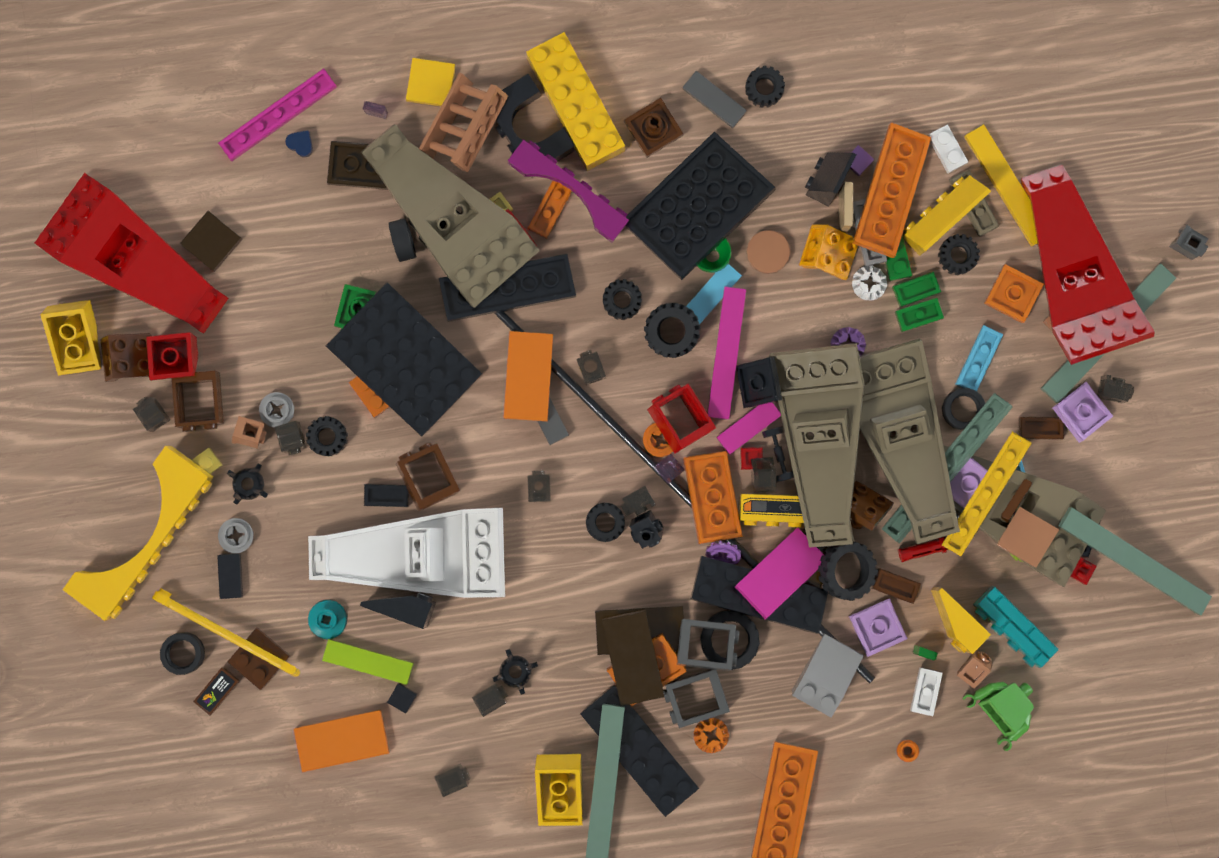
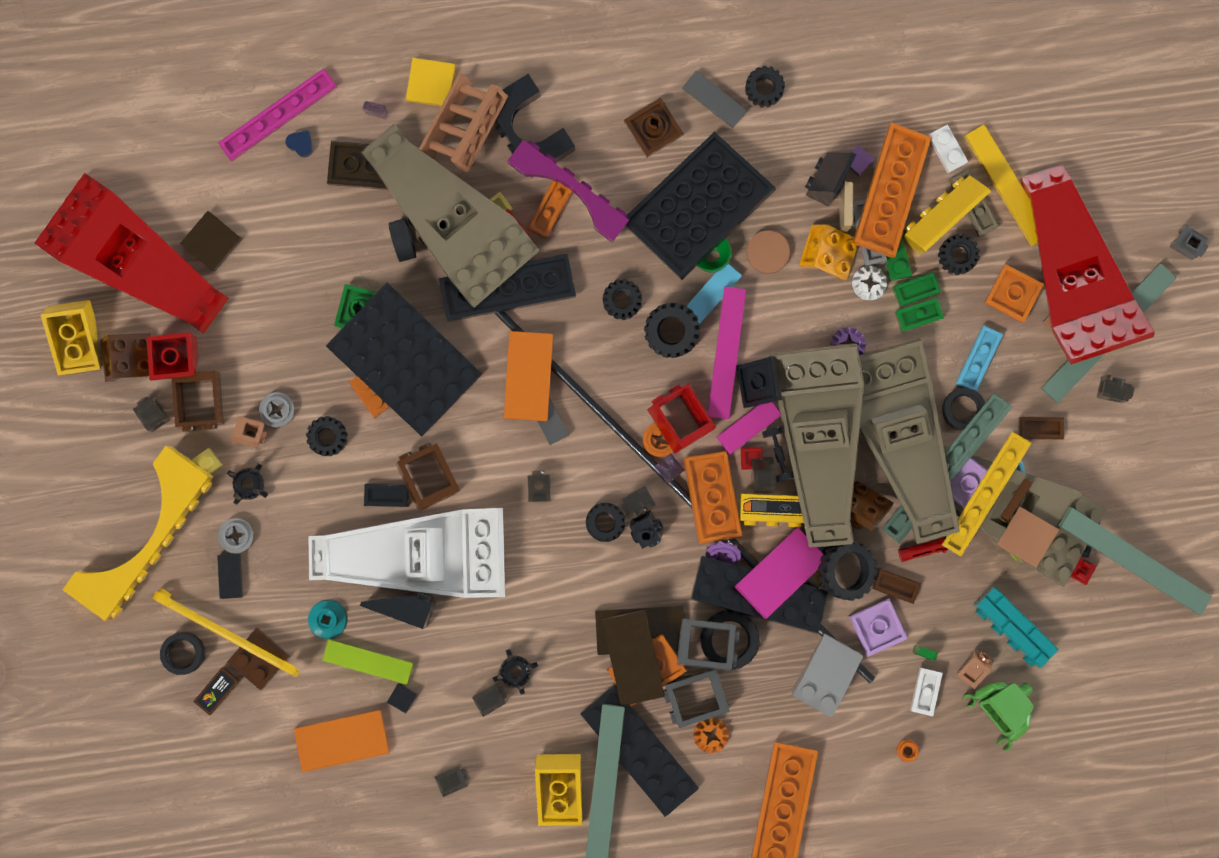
(290, 438): clear smoke brick -> none
(575, 101): yellow brick -> none
(591, 377): clear smoke brick -> none
(960, 626): yellow slope -> none
(1082, 412): lavender tile -> none

